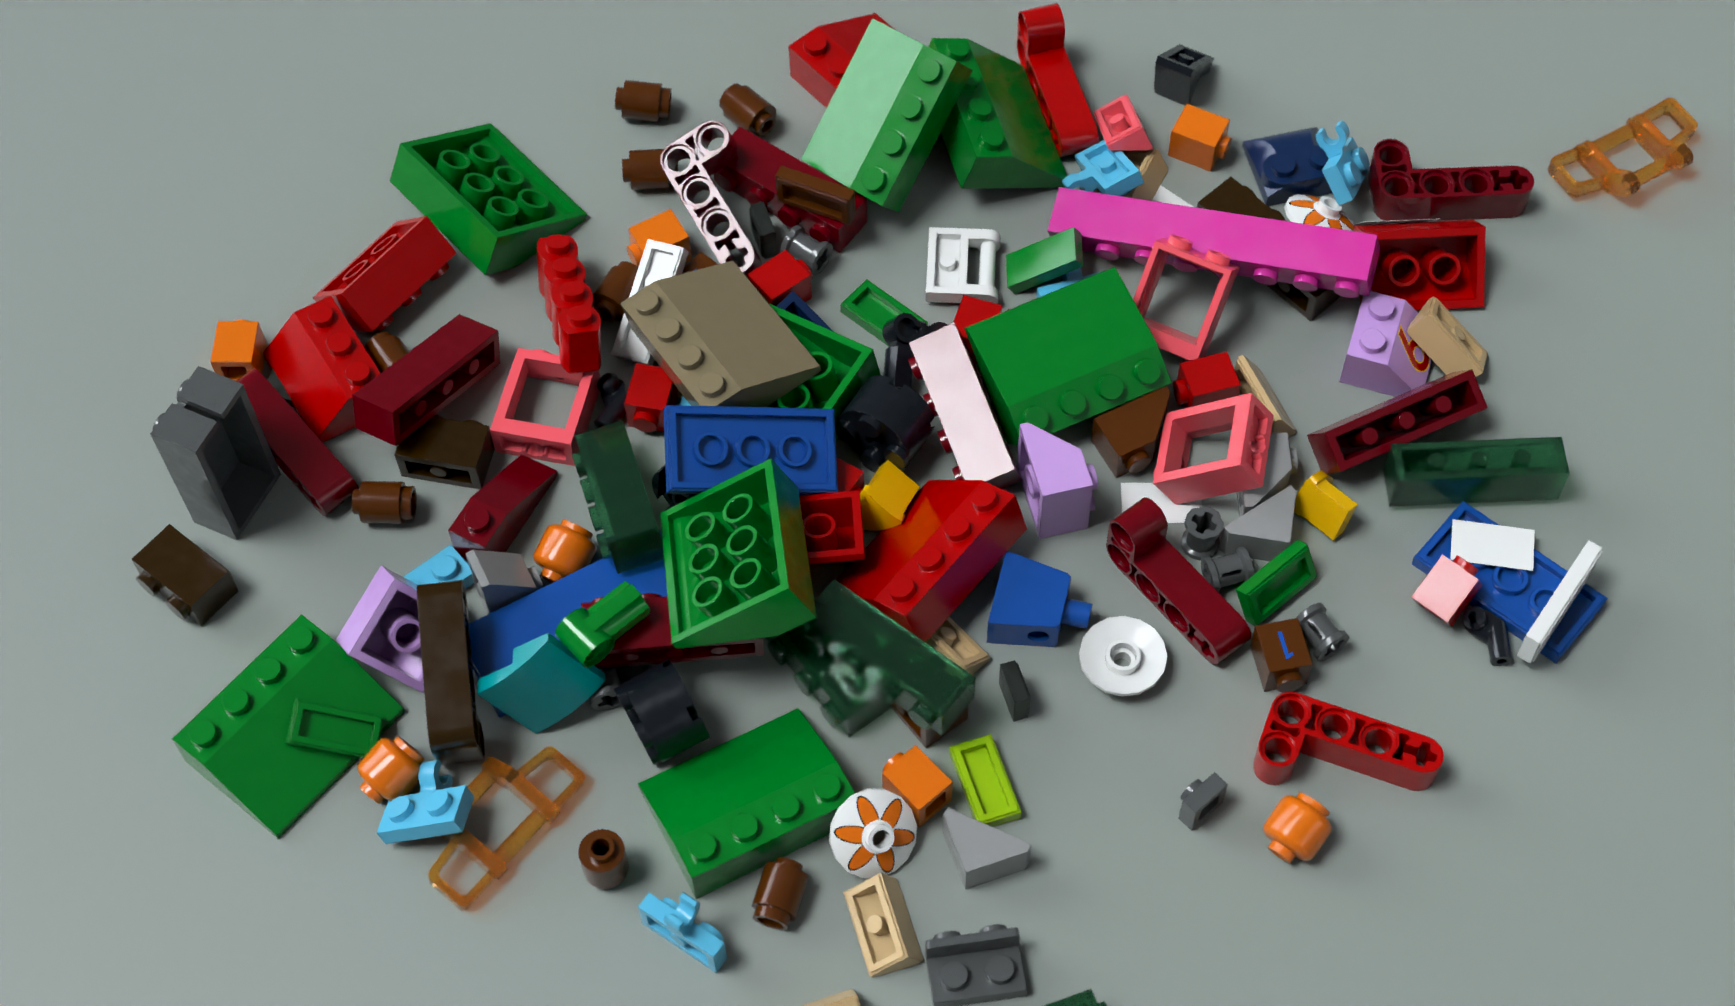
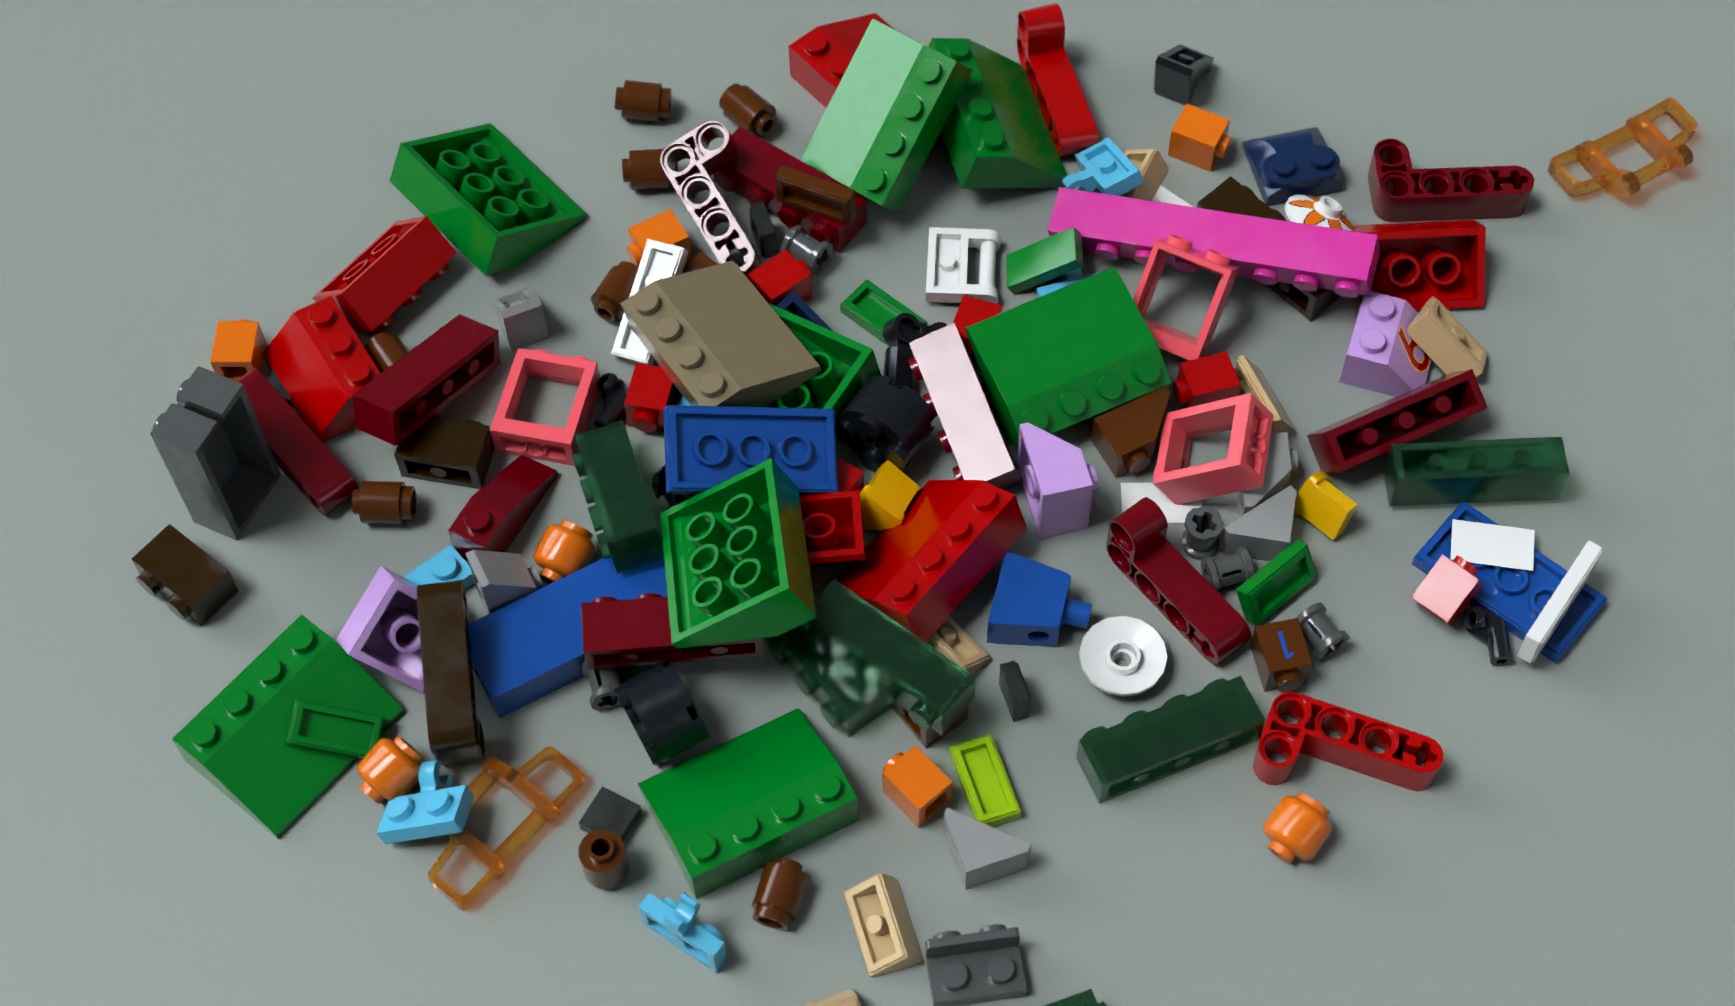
(521, 318): none -> light grey slope
(540, 684): teal slope -> none
(569, 304): red brick -> none
(593, 631): green piece -> none
(610, 813): none -> pearl dark grey tile
(857, 823): white dish -> none
(1122, 126): coral slope -> none
(1169, 738): none -> clear green brick
(1201, 799): dark grey plate -> none
(1346, 163): medium azure plate -> none
(1397, 221): white sticker -> none

